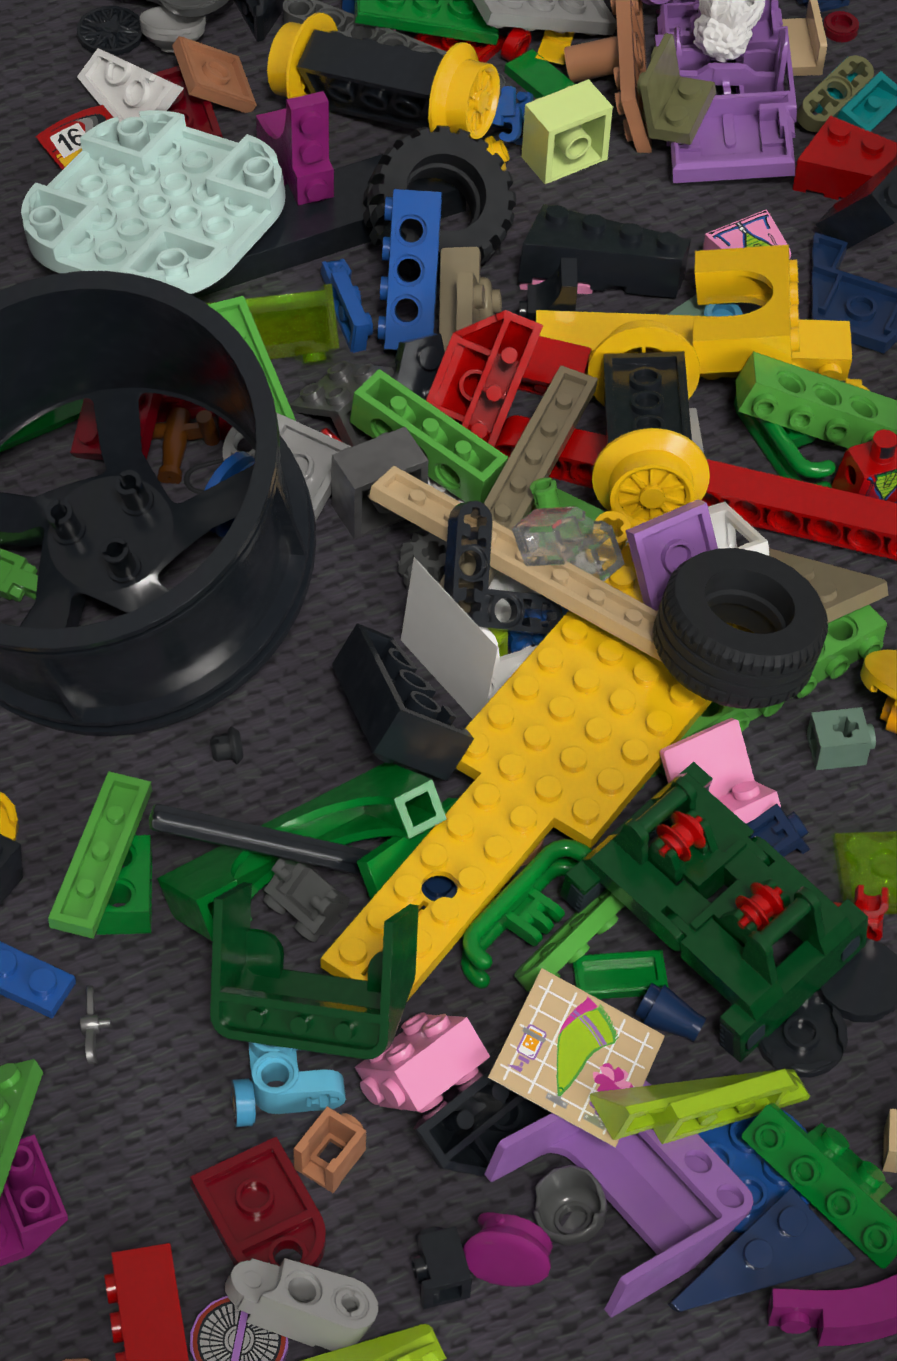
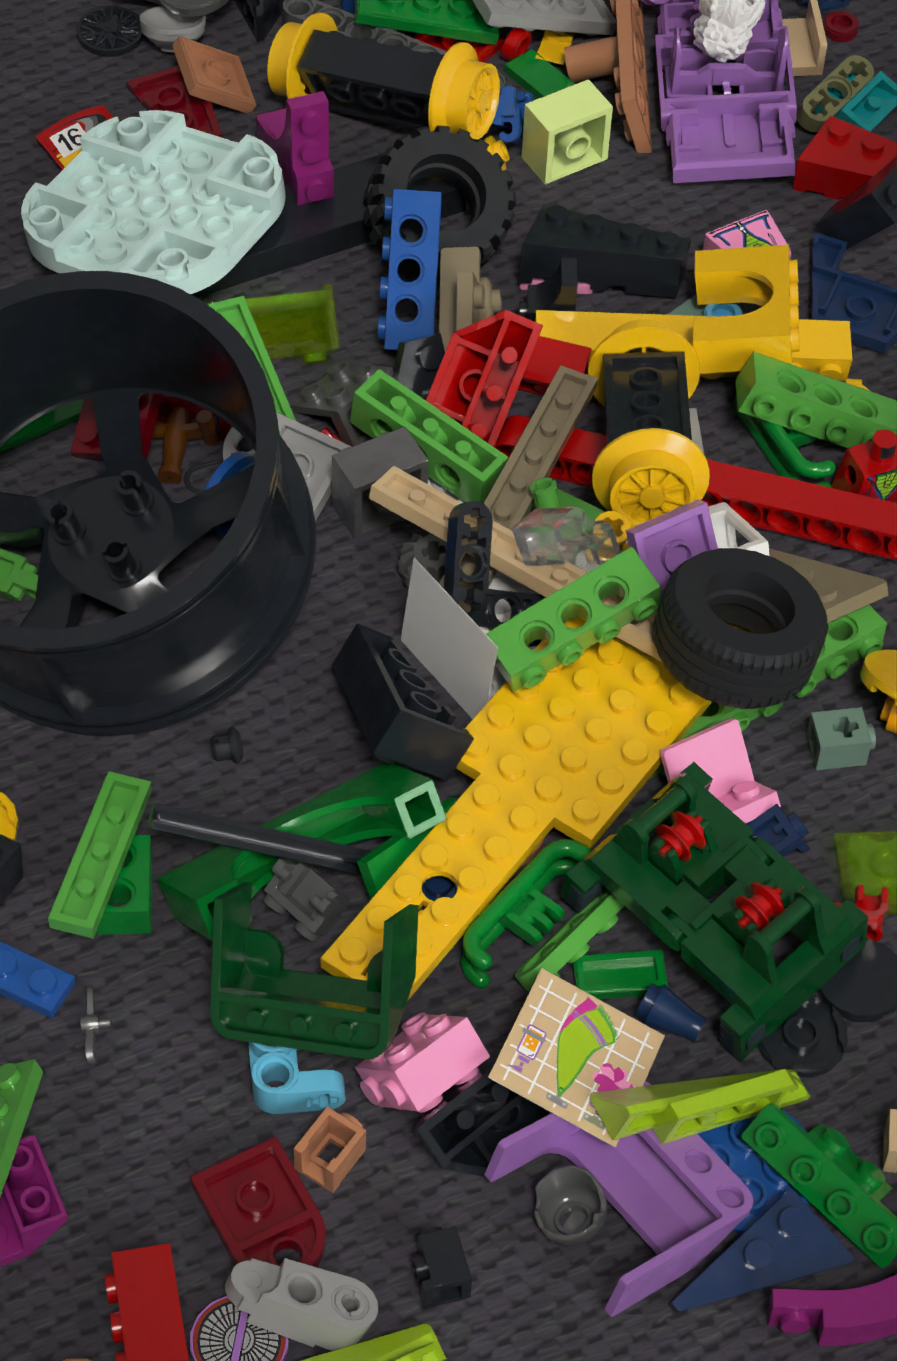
(126, 87): white wing -> none
(243, 1102): dark azure tile -> none
(352, 319): blue hinge -> none
(508, 1251): magenta piece -> none
(620, 576): none -> bright green brick
(672, 103): olive bracket -> none

